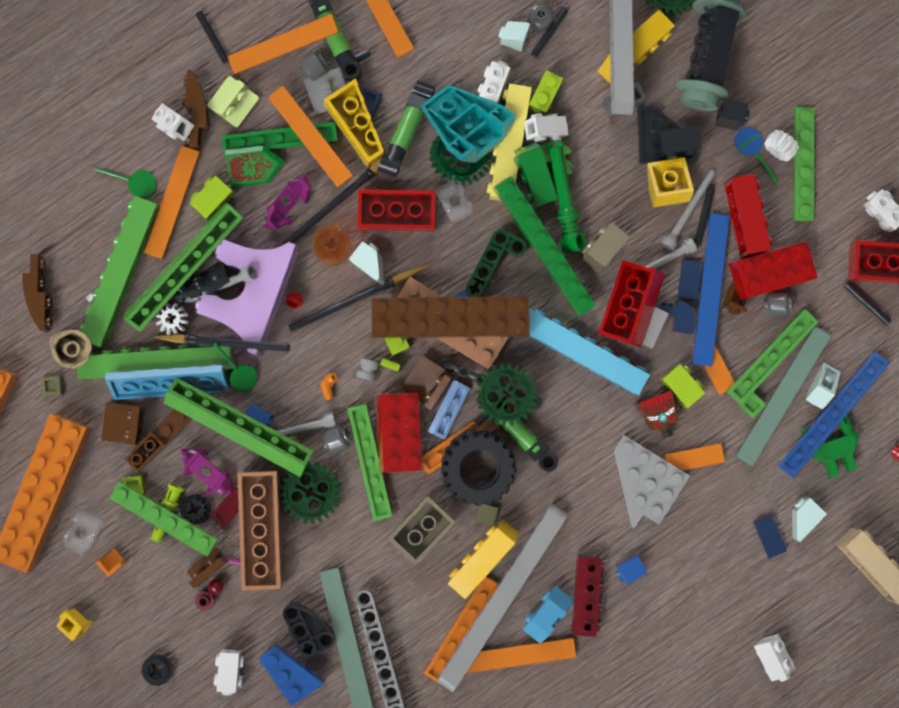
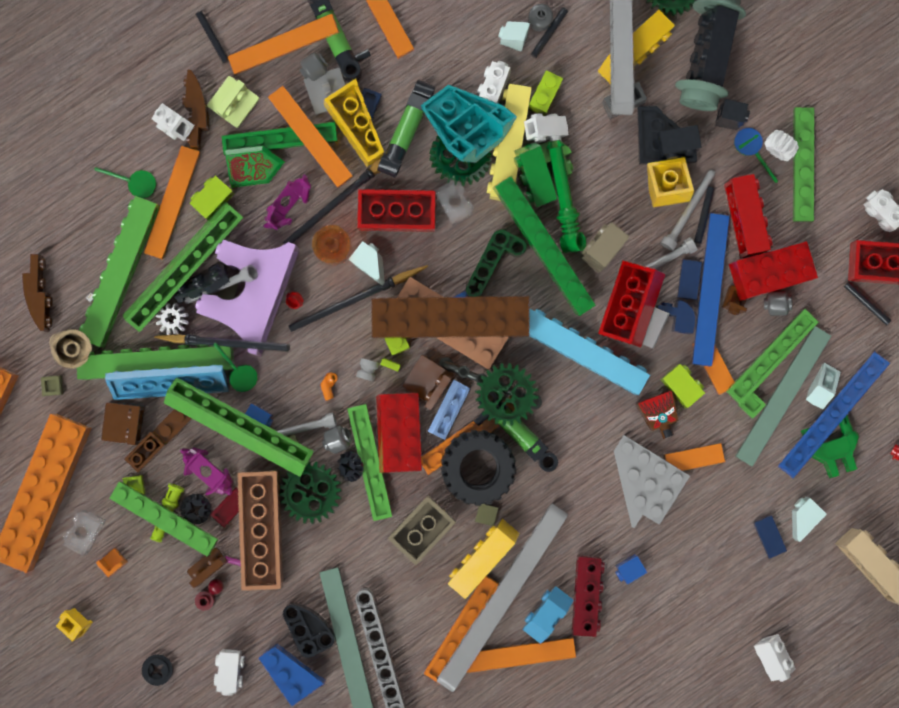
(355, 463): none -> black gear

